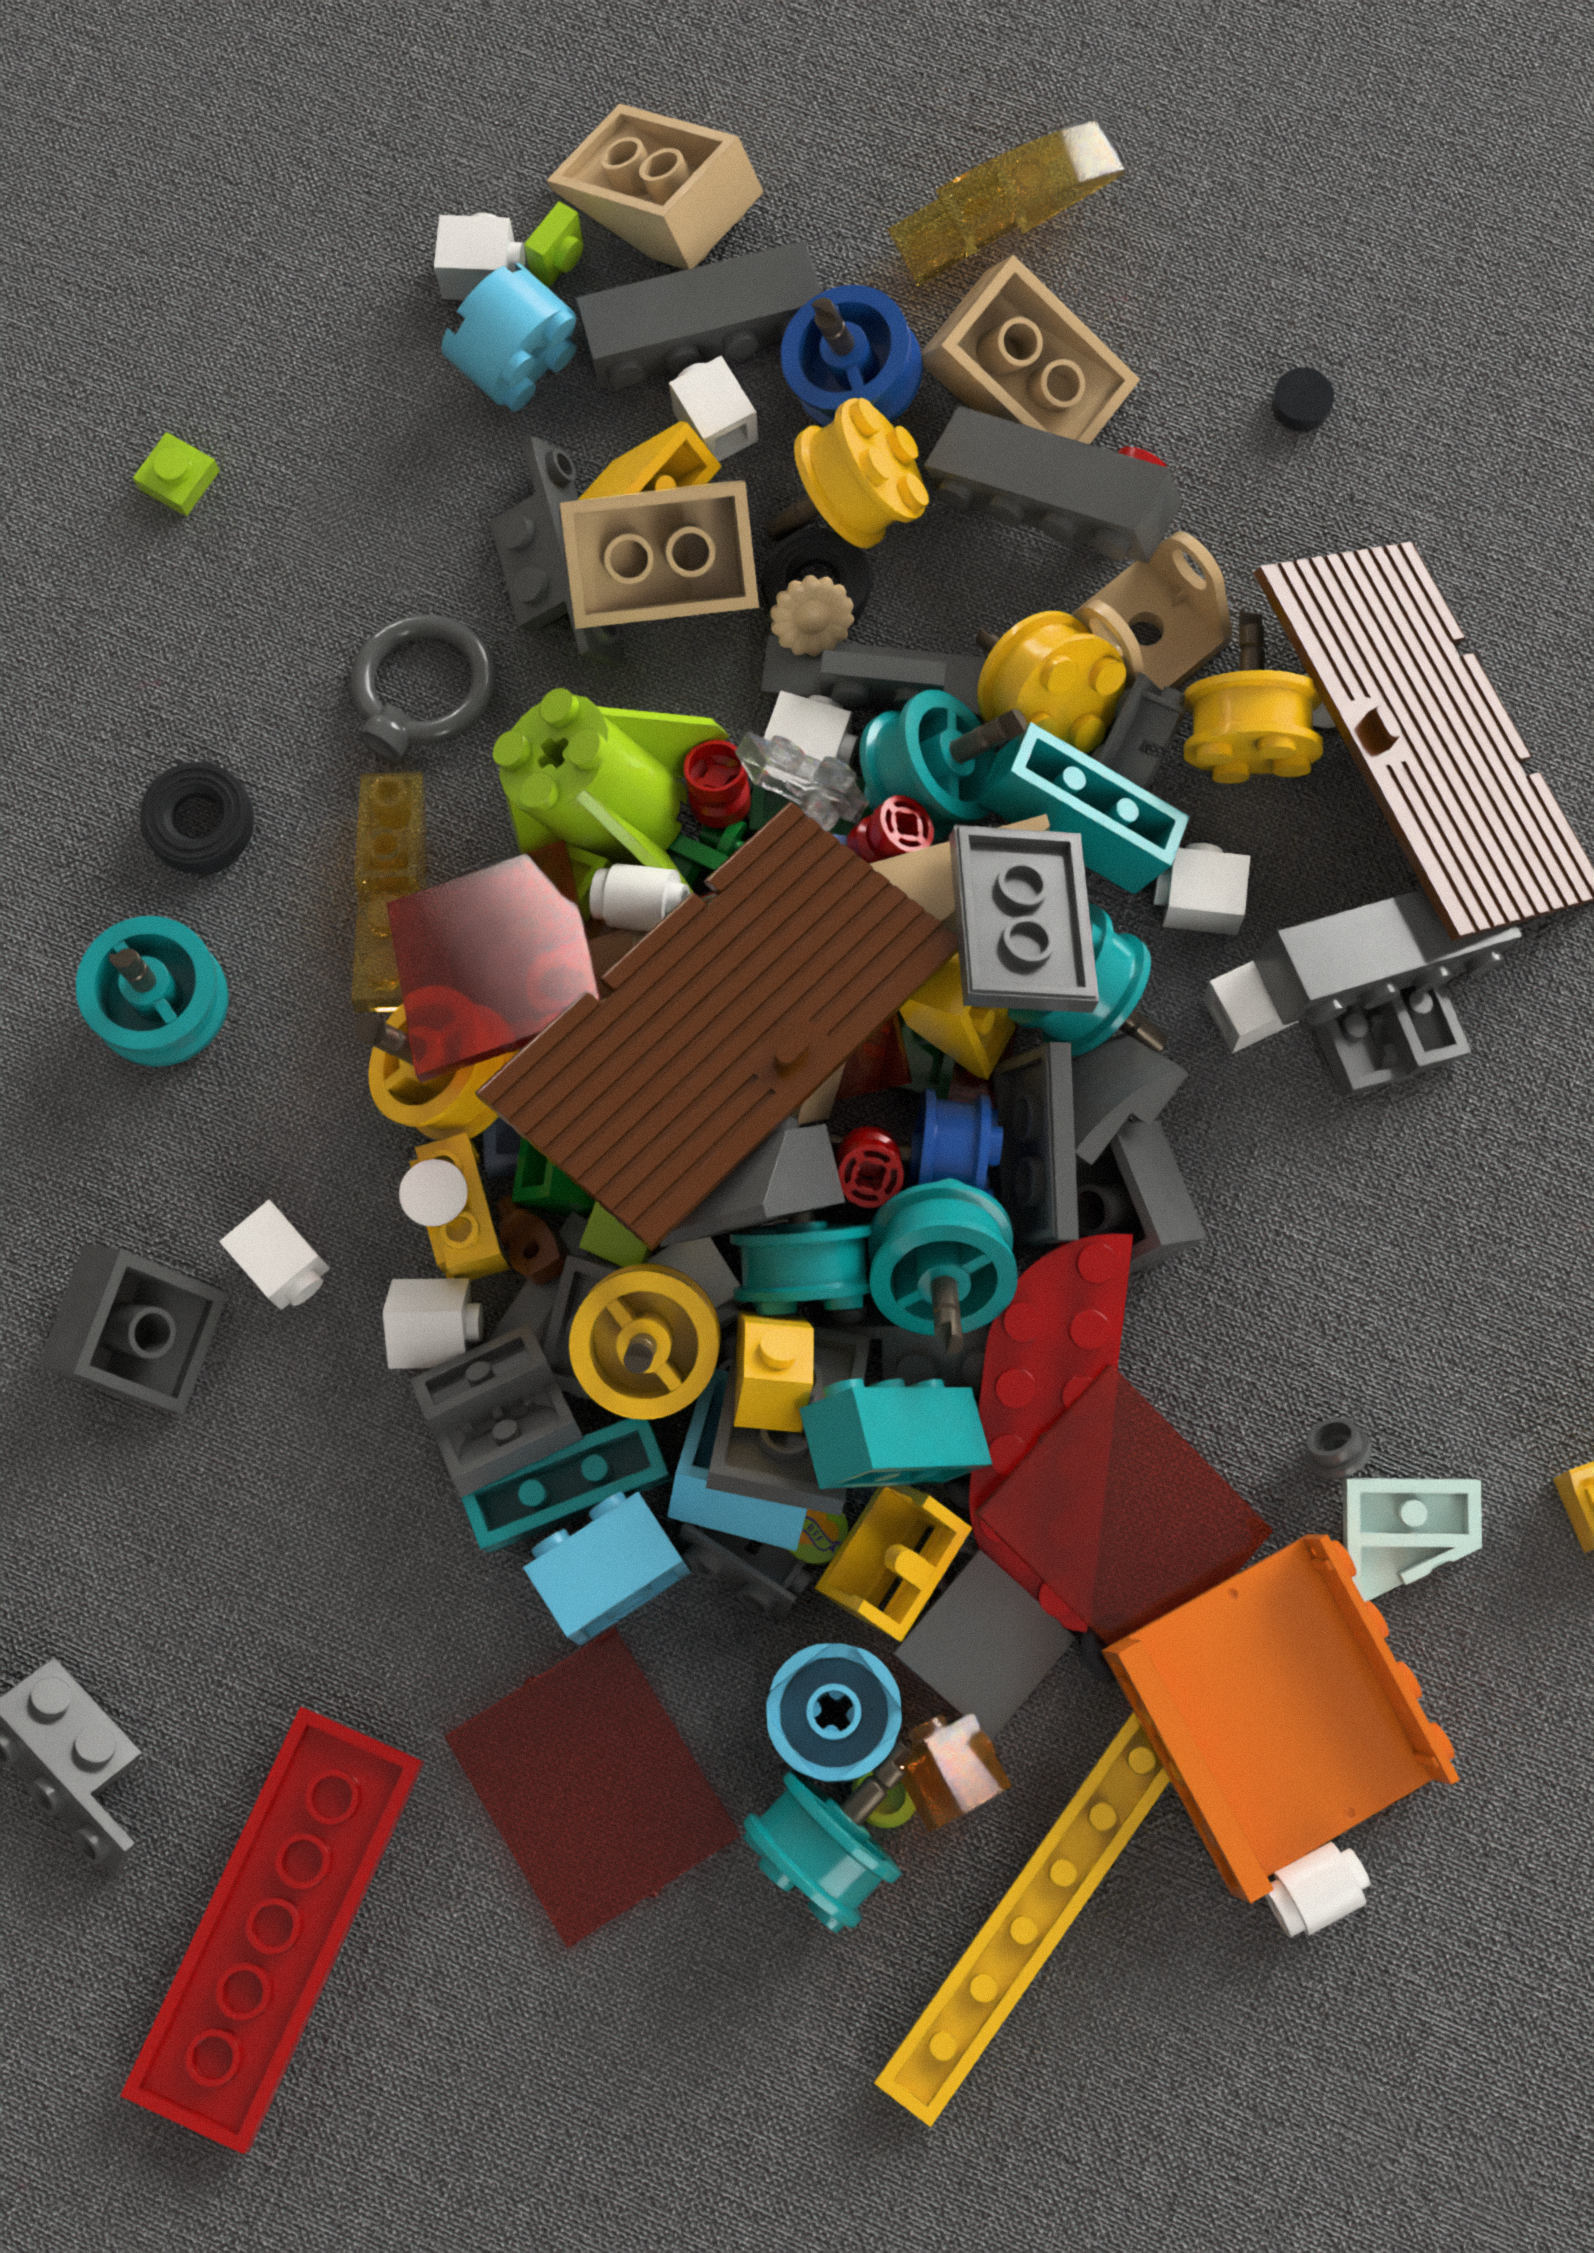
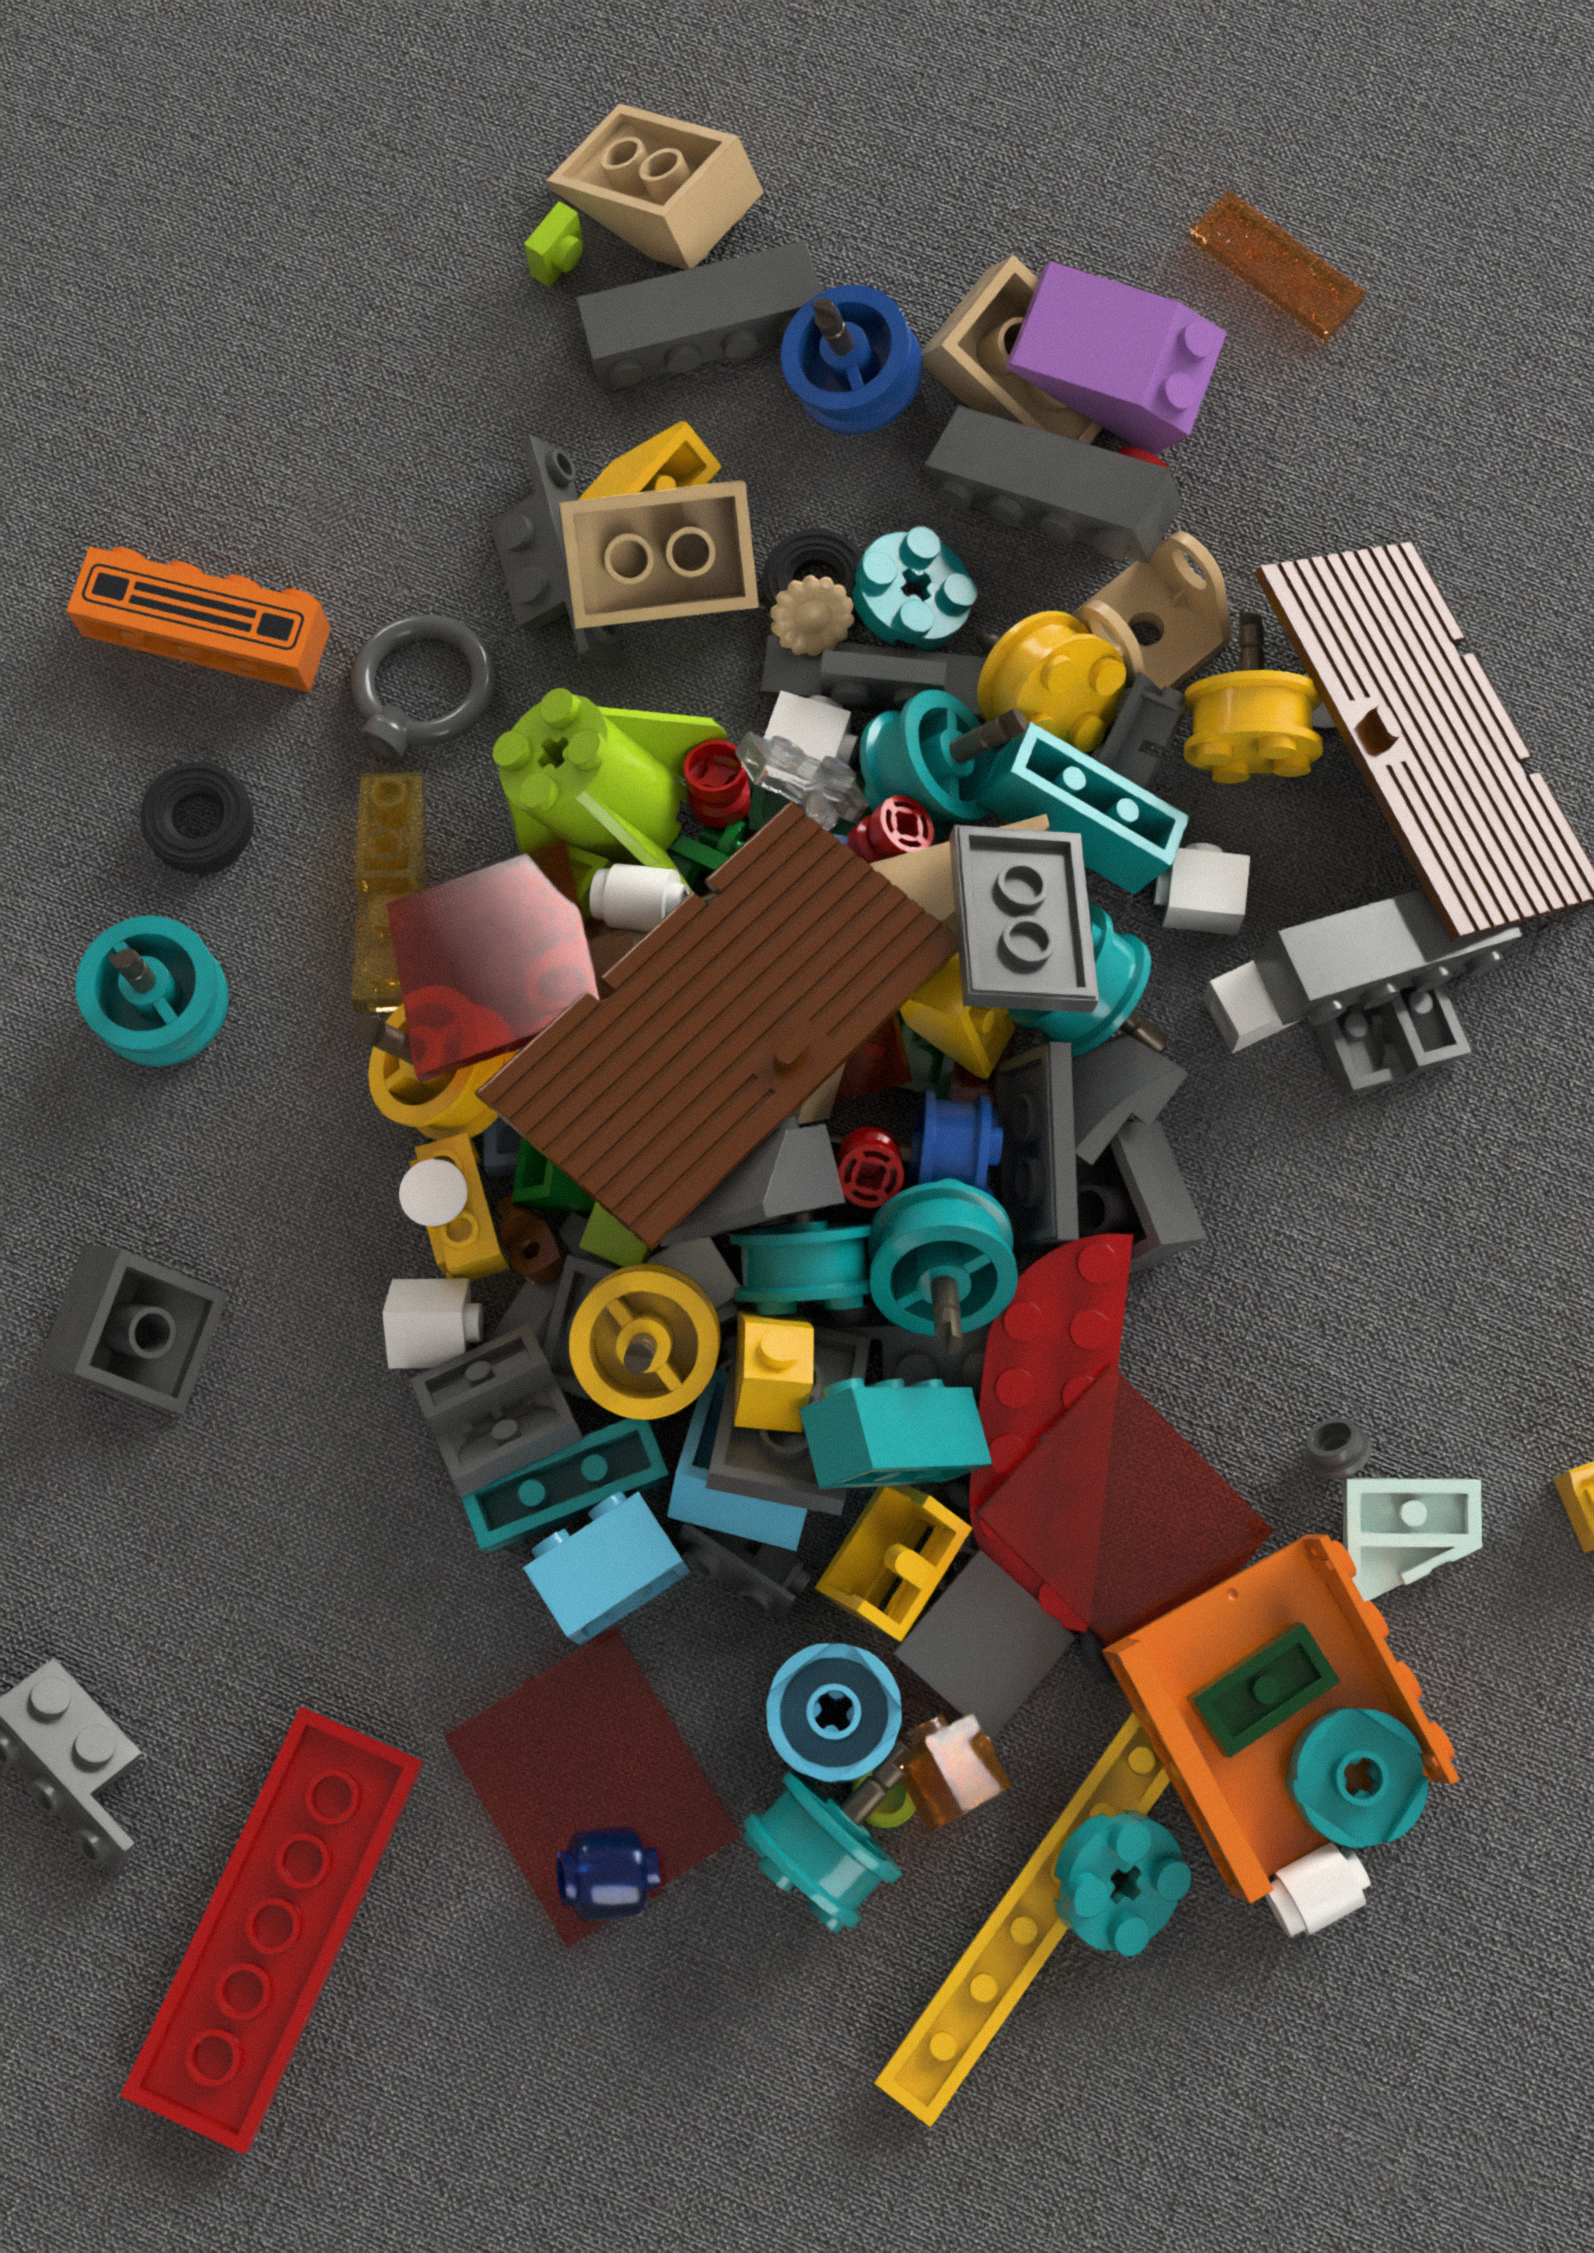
(176, 474): lime plate -> none
(199, 617): none -> orange brick
(276, 1256): white brick -> none
(471, 250): white brick -> none
(511, 335): medium azure brick -> none
(606, 1873): none -> clear blue head
(715, 407): white brick -> none
(821, 1537): tile -> none
(855, 476): yellow wheel -> none
(930, 565): none -> plate
(1004, 194): clear yellow slope -> none
(1117, 355): none -> medium lavender slope
(1147, 1899): none -> teal plate
(1263, 1689): none -> dark green plate
(1277, 265): none -> clear orange tile
(1303, 399): black tile -> none
(1395, 1767): none -> teal plate

